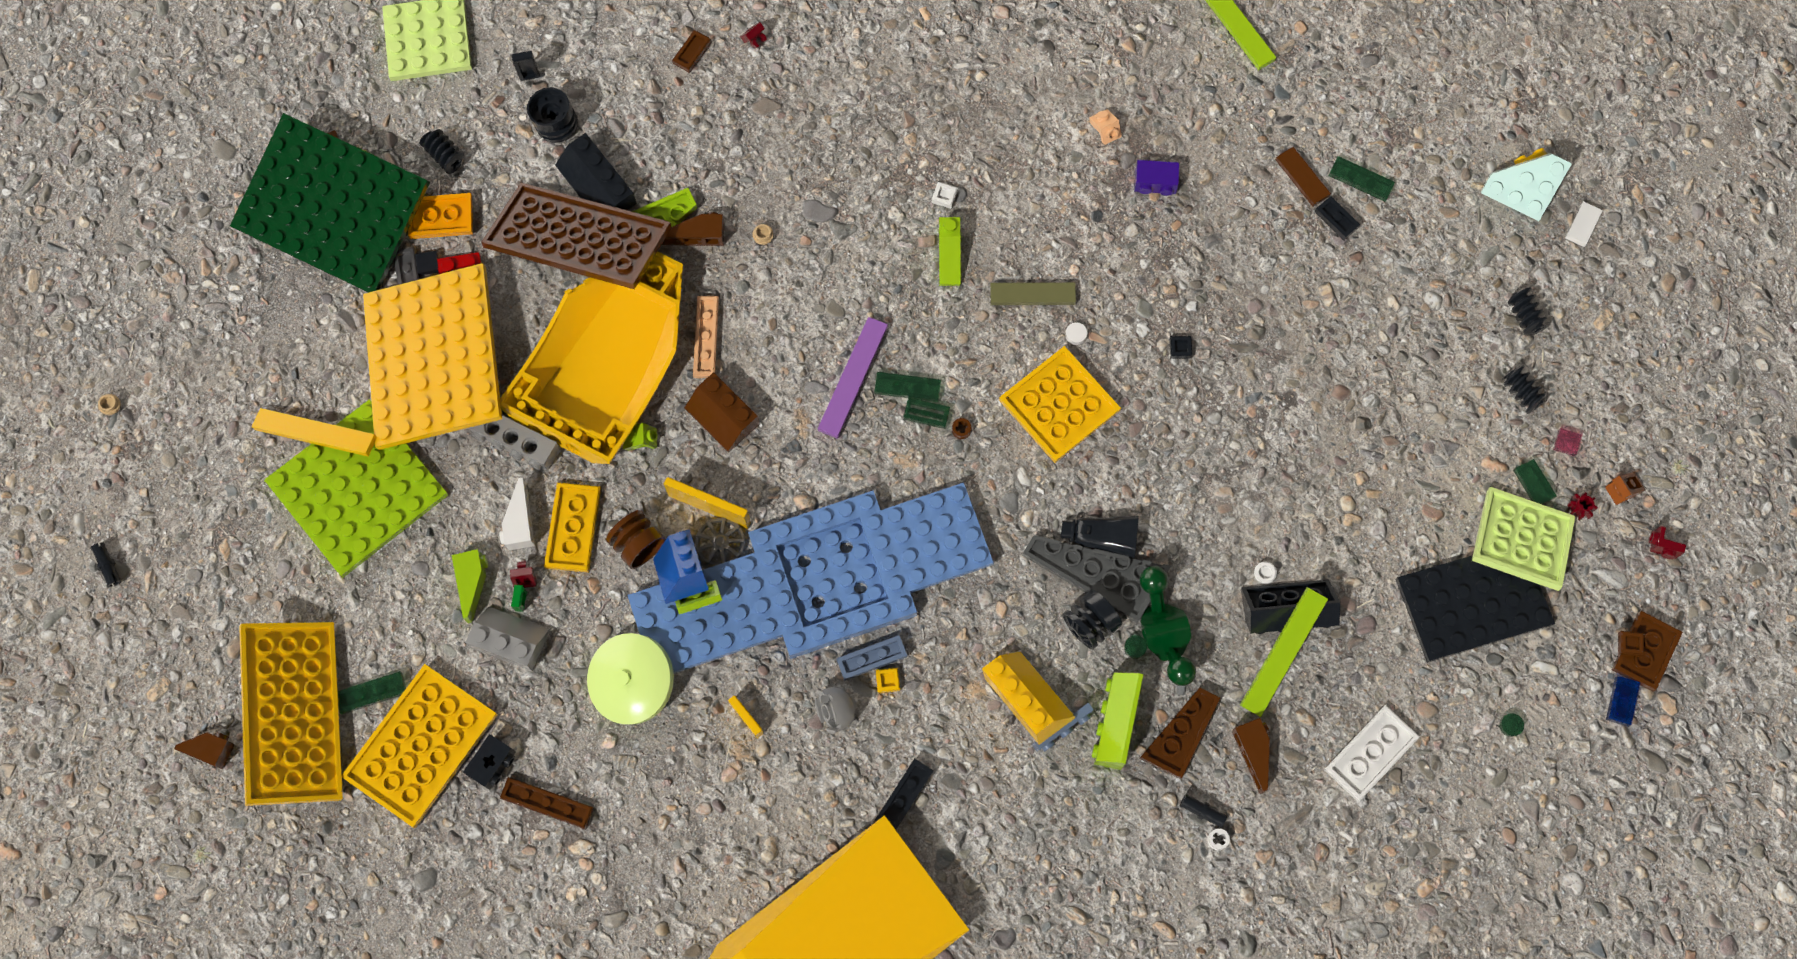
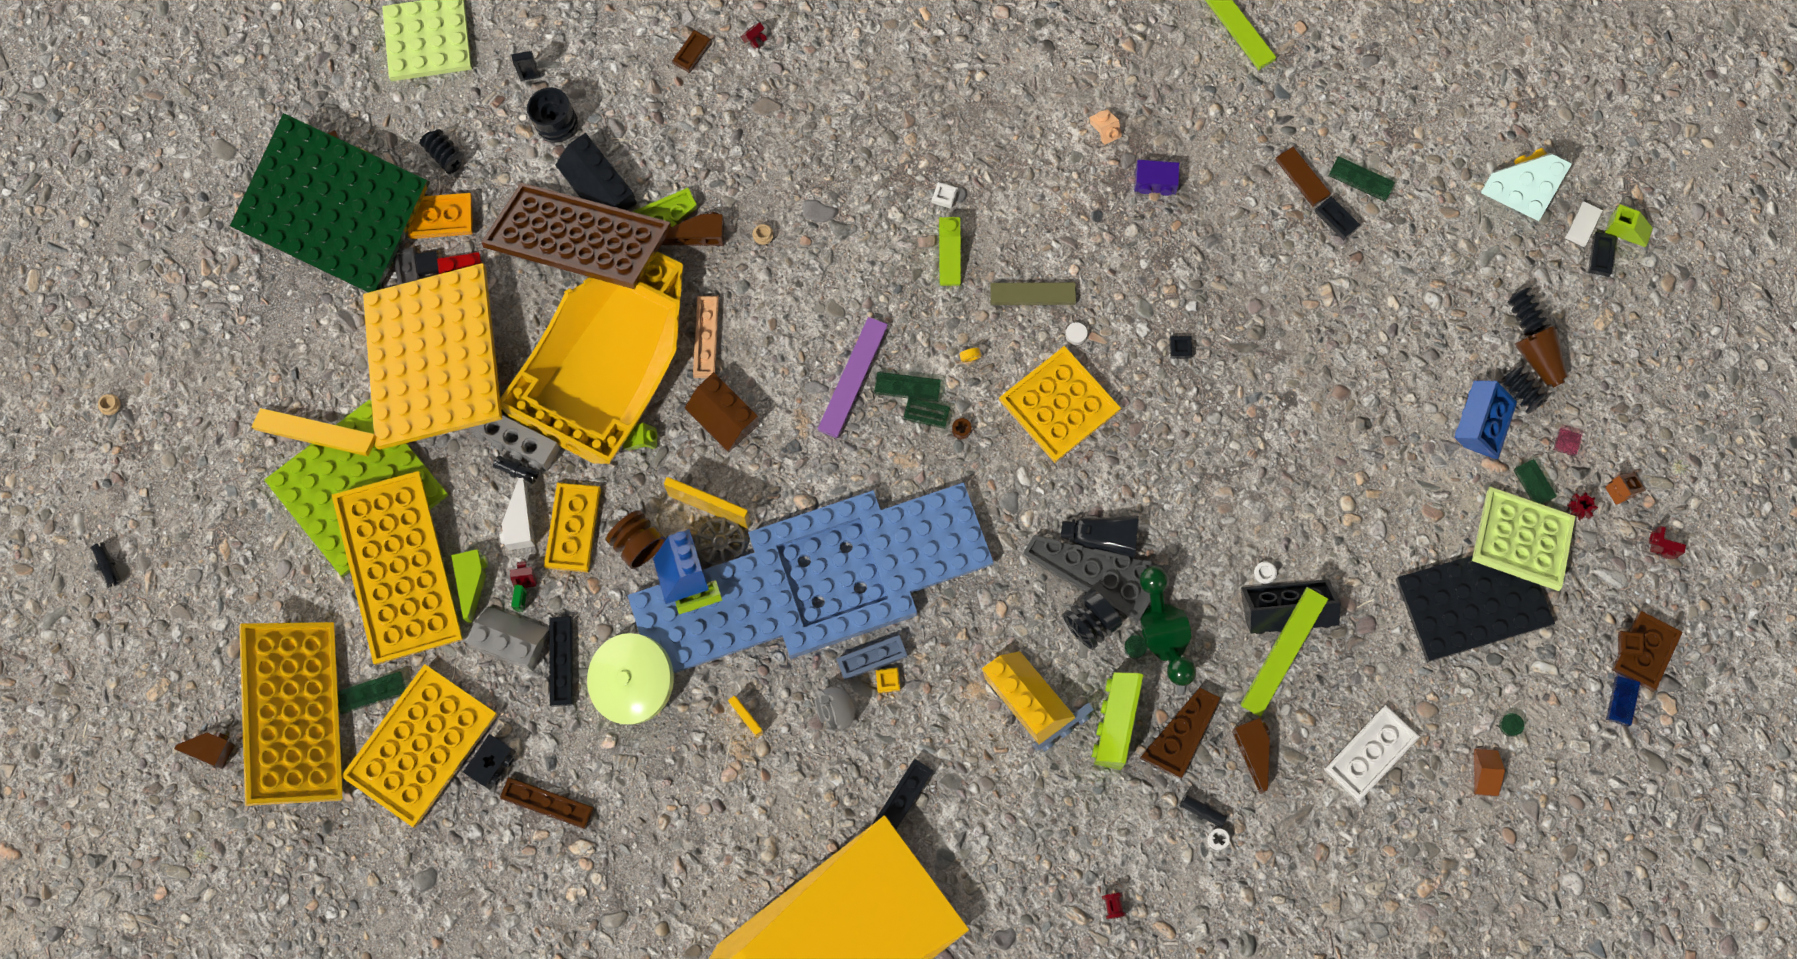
(397, 568): none -> yellow plate
(515, 469): none -> black pin
(561, 661): none -> black tile
(970, 355): none -> yellow tile
(1114, 905): none -> dark red bush
(1486, 418): none -> blue slope
(1487, 772): none -> dark orange slope
(1545, 355): none -> reddish brown cone
(1602, 254): none -> black tile
(1629, 225): none -> lime slope

